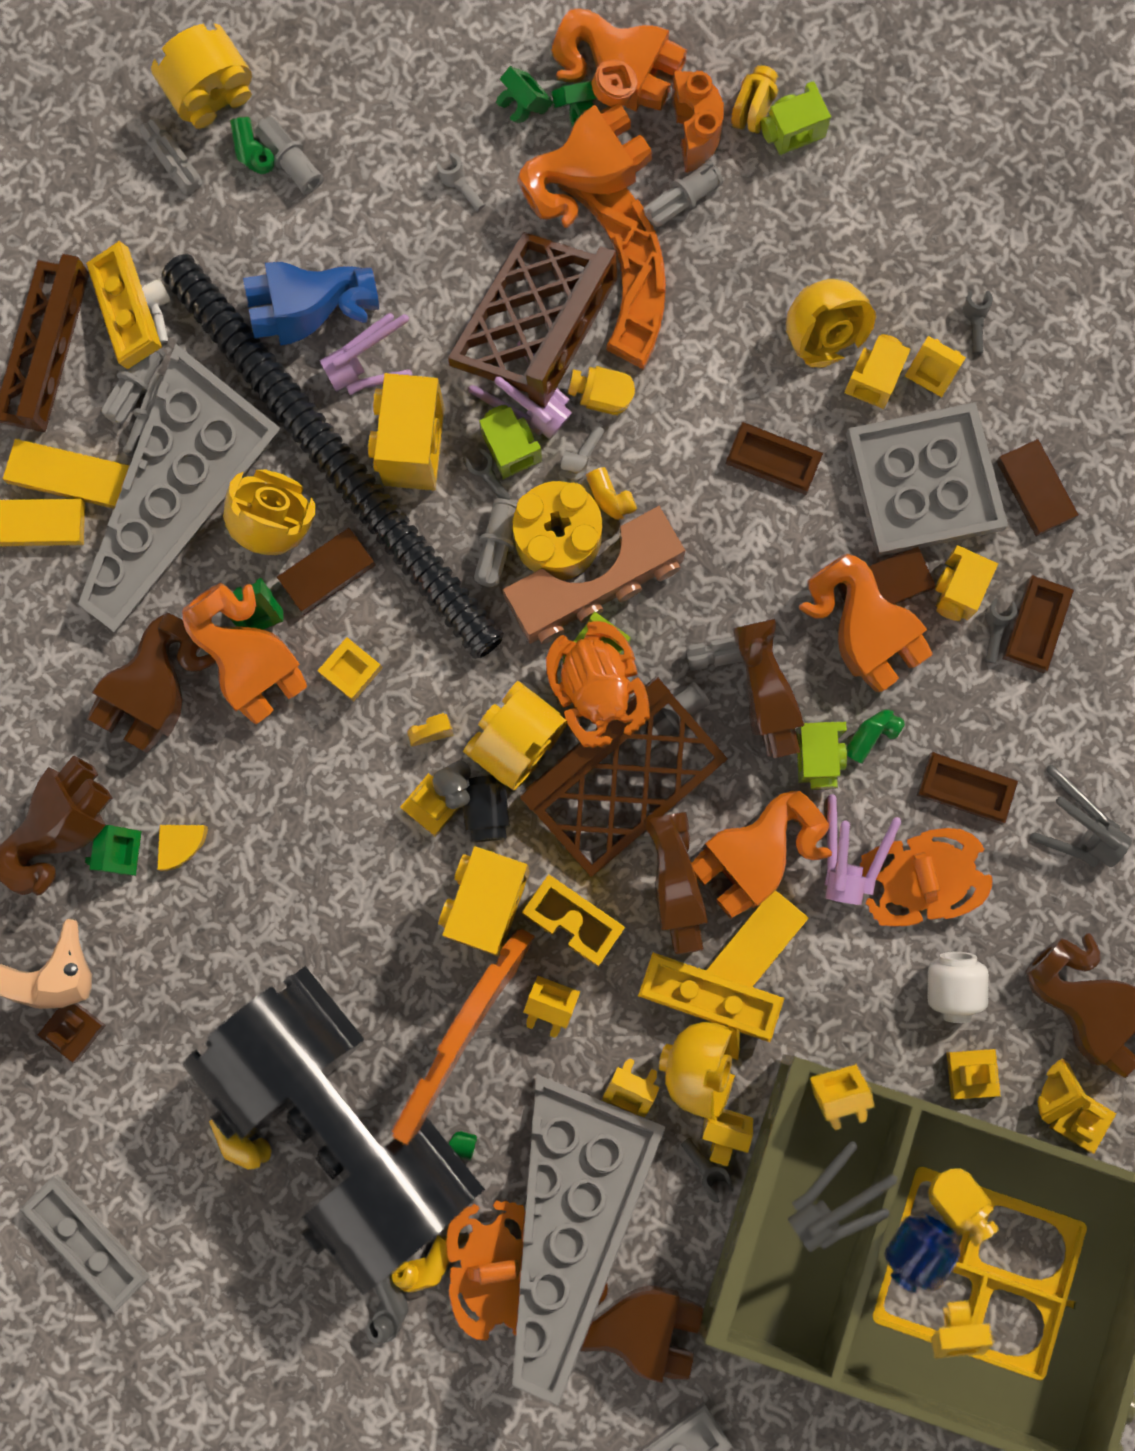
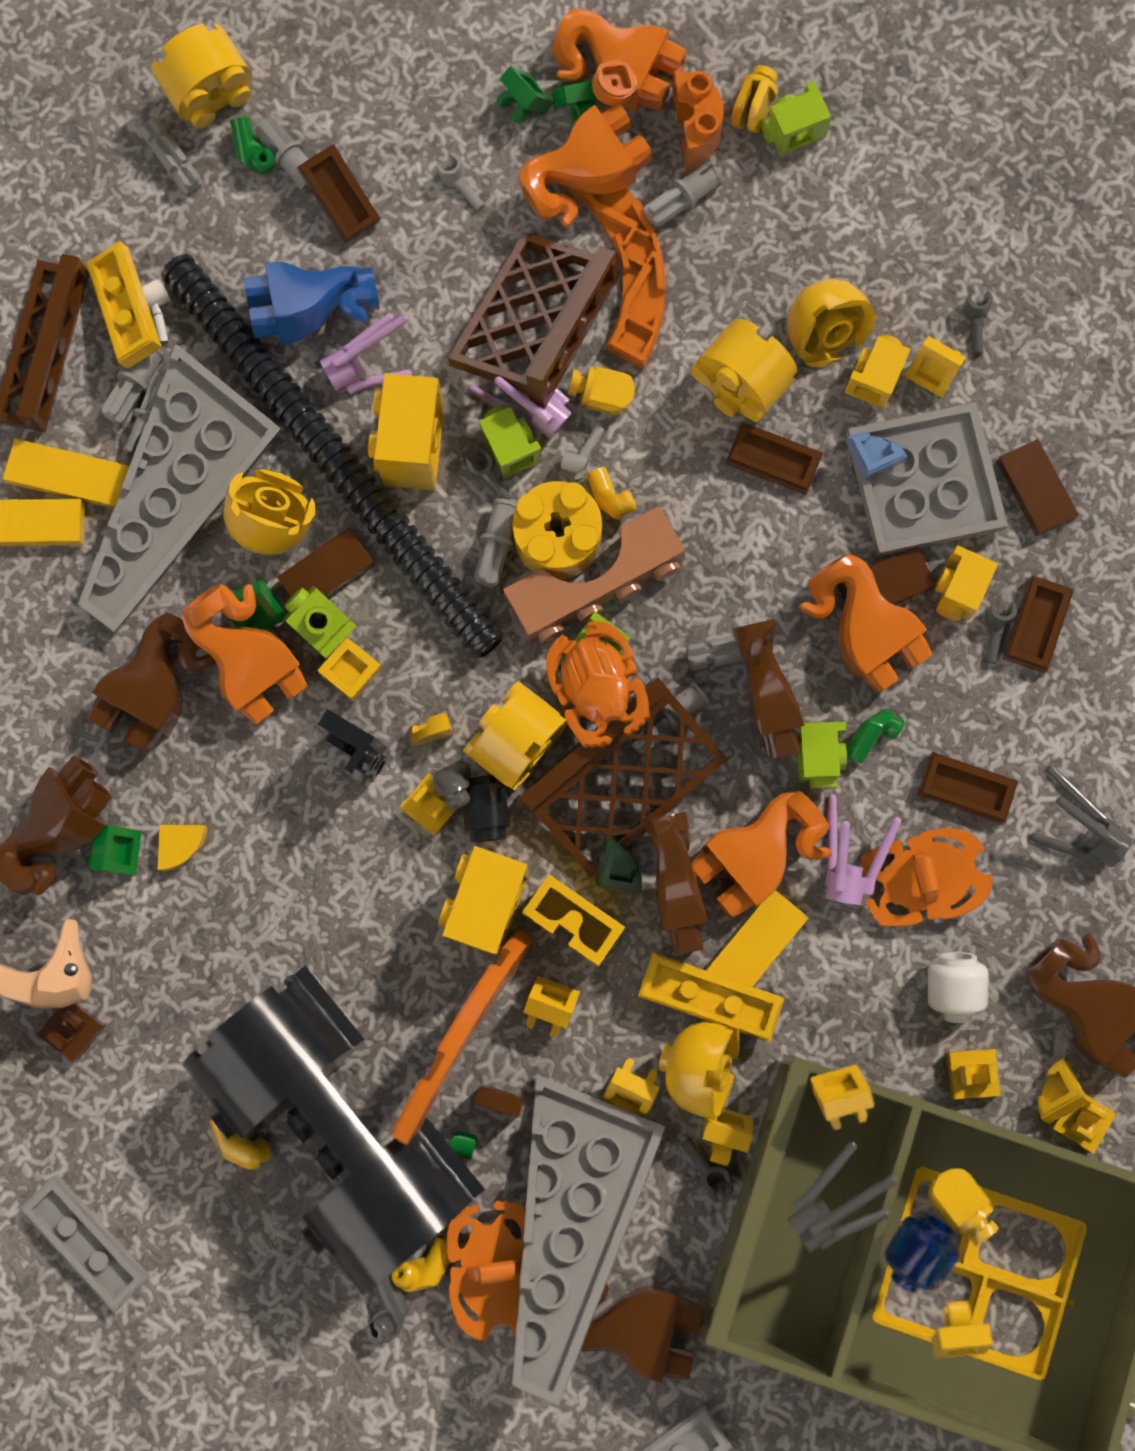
(328, 636): none -> lime brick
(338, 193): none -> reddish brown tile
(365, 750): none -> black bracket
(499, 1100): none -> reddish brown tile
(618, 868): none -> dark green tile
(745, 371): none -> yellow brick
(874, 453): none -> medium blue tile

